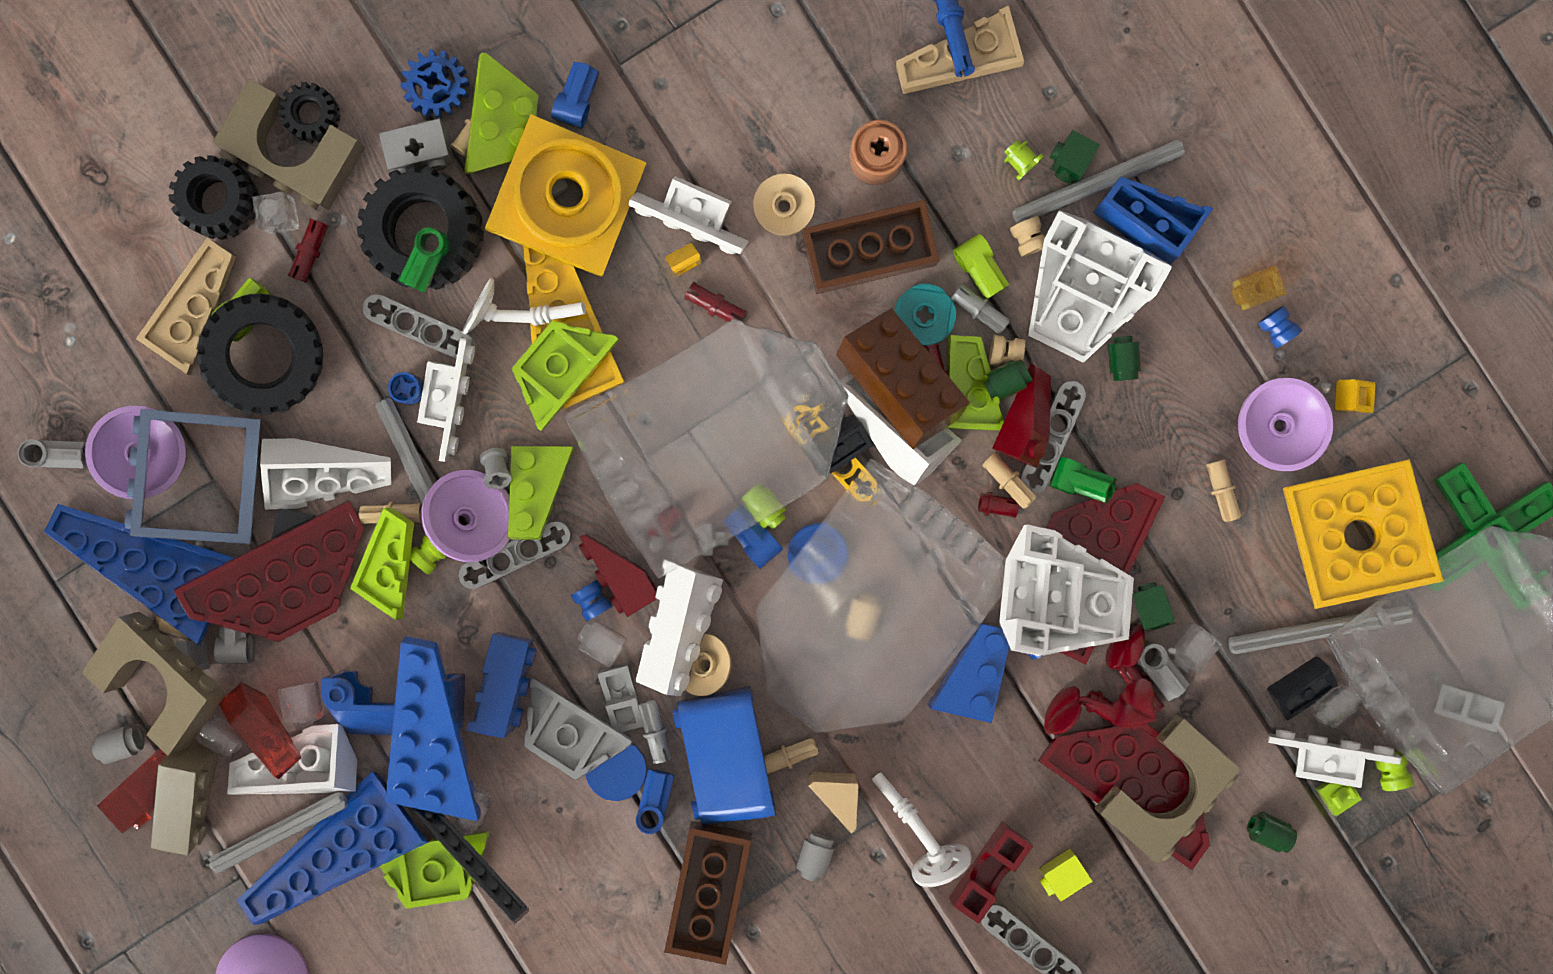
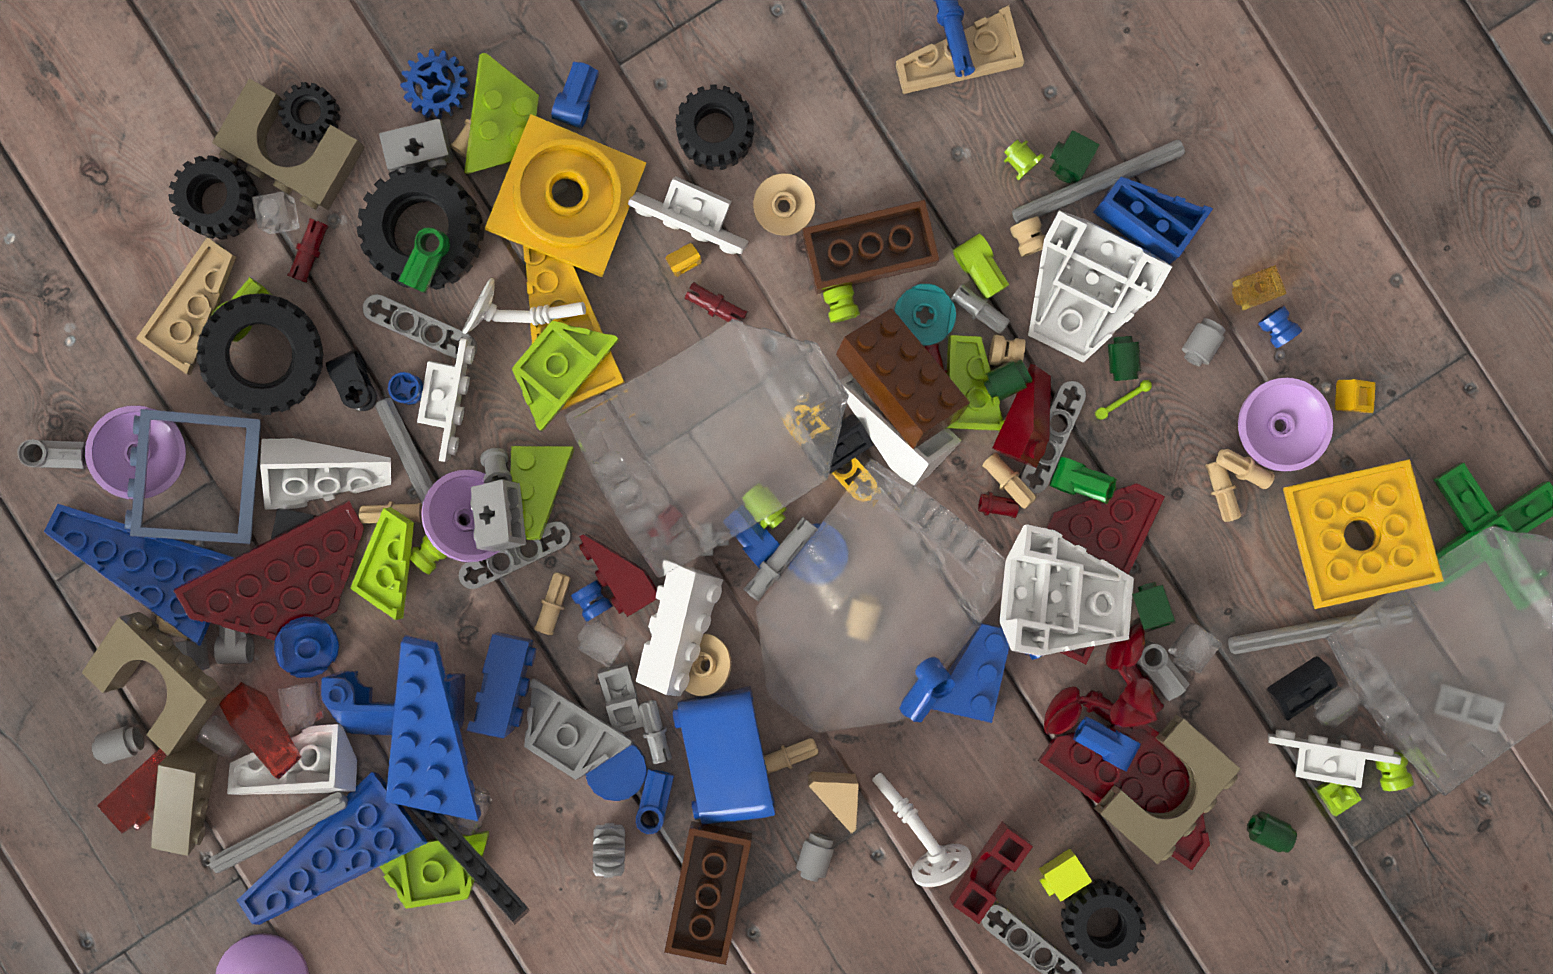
(306, 647): none -> blue tile
(349, 376): none -> black piece
(498, 515): none -> light grey brick
(553, 603): none -> tan axle
(608, 850): none -> light grey gear
(710, 102): none -> black tyre
(776, 564): none -> light grey pin
(841, 303): none -> lime wheel
(873, 168): nougat piece -> none
(932, 684): none -> blue piece
(1102, 413): none -> lime hinge
(1112, 745): none -> blue piece
(1120, 940): none -> black tyre
(1203, 342): none -> light grey brick
(1245, 468): none -> tan axle

